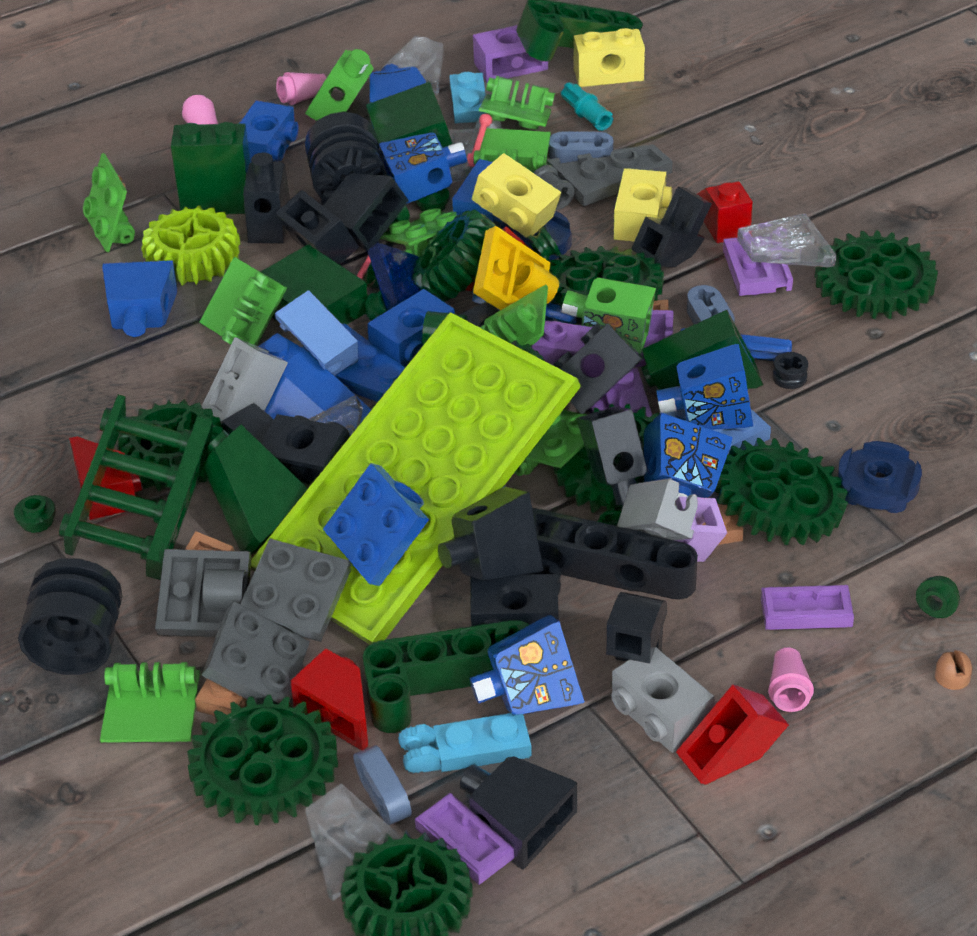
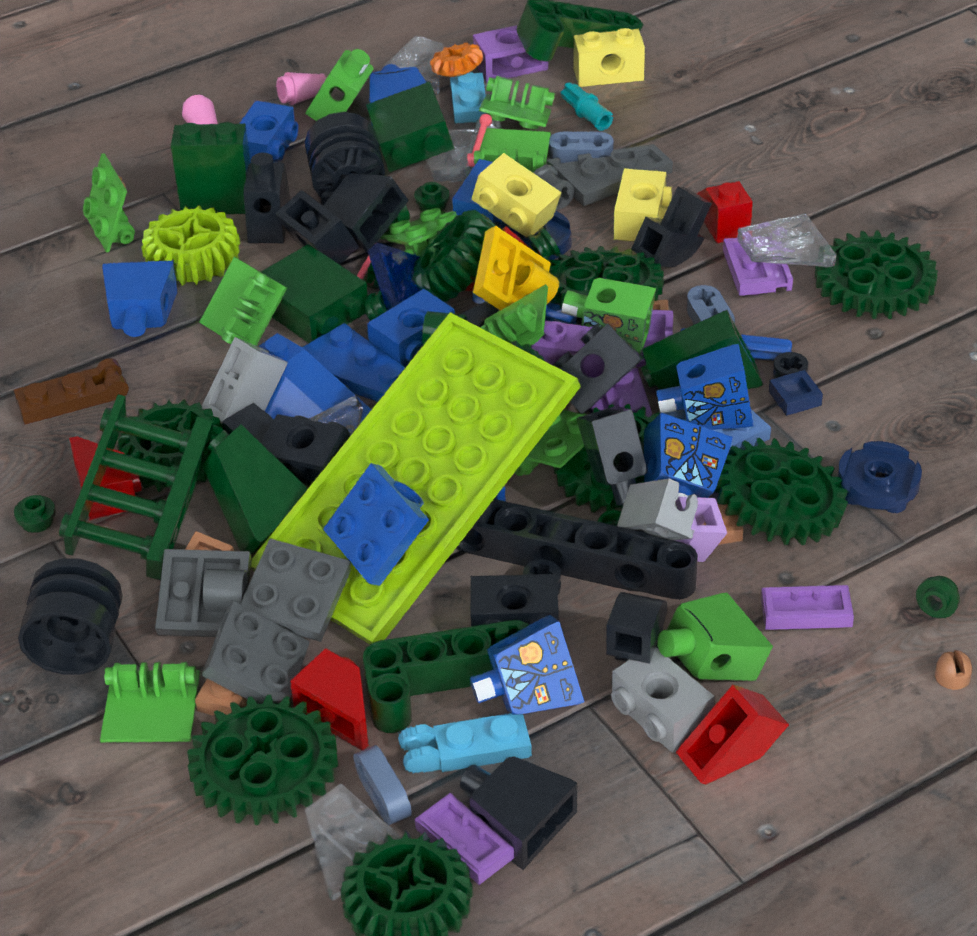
(71, 392): none -> reddish brown plate
(319, 332): medium blue hinge -> none
(421, 164): blue torso -> none
(456, 60): none -> orange gear
(494, 537): black torso -> none
(715, 640): none -> bright green torso
(790, 681): bright pink cone -> none
(795, 392): none -> dark blue plate

